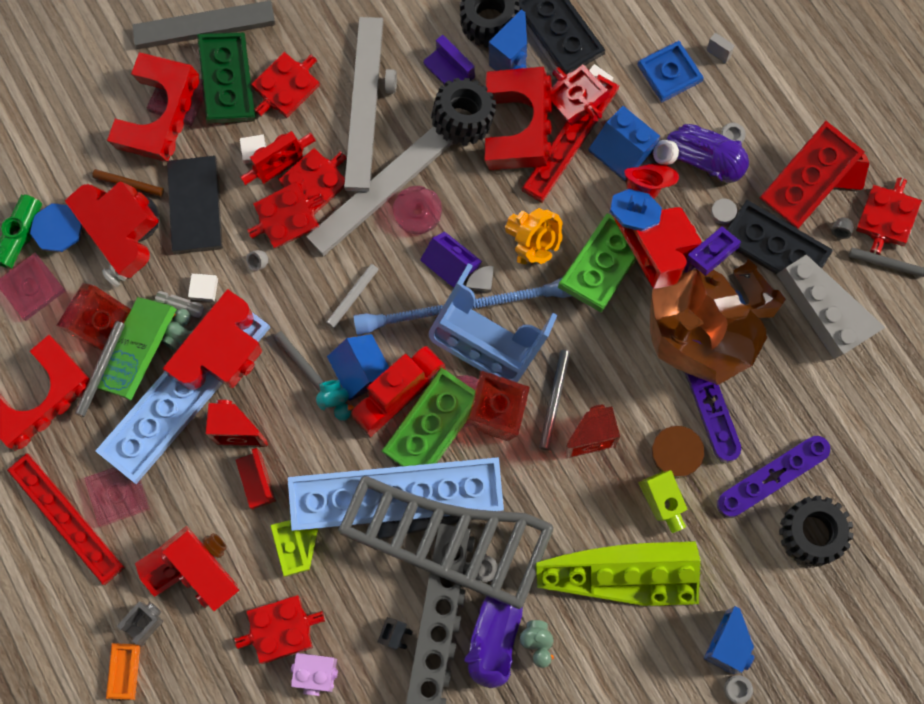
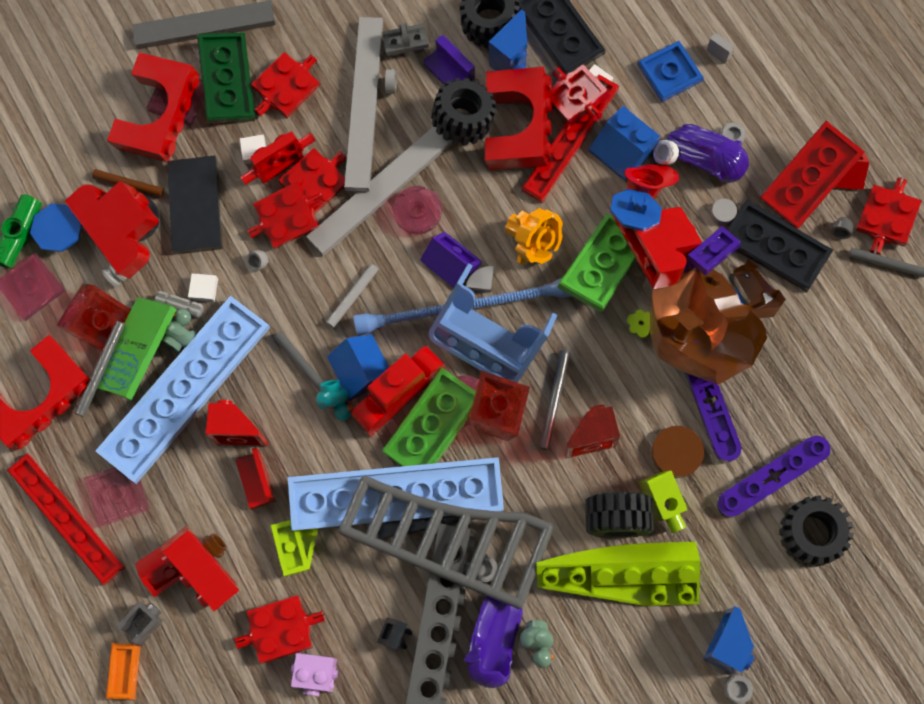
(217, 346): red brick -> none
(412, 37): none -> dark grey hips
(619, 515): none -> black tyre
(634, 320): none -> lime plant
(828, 307): light grey wedge -> none

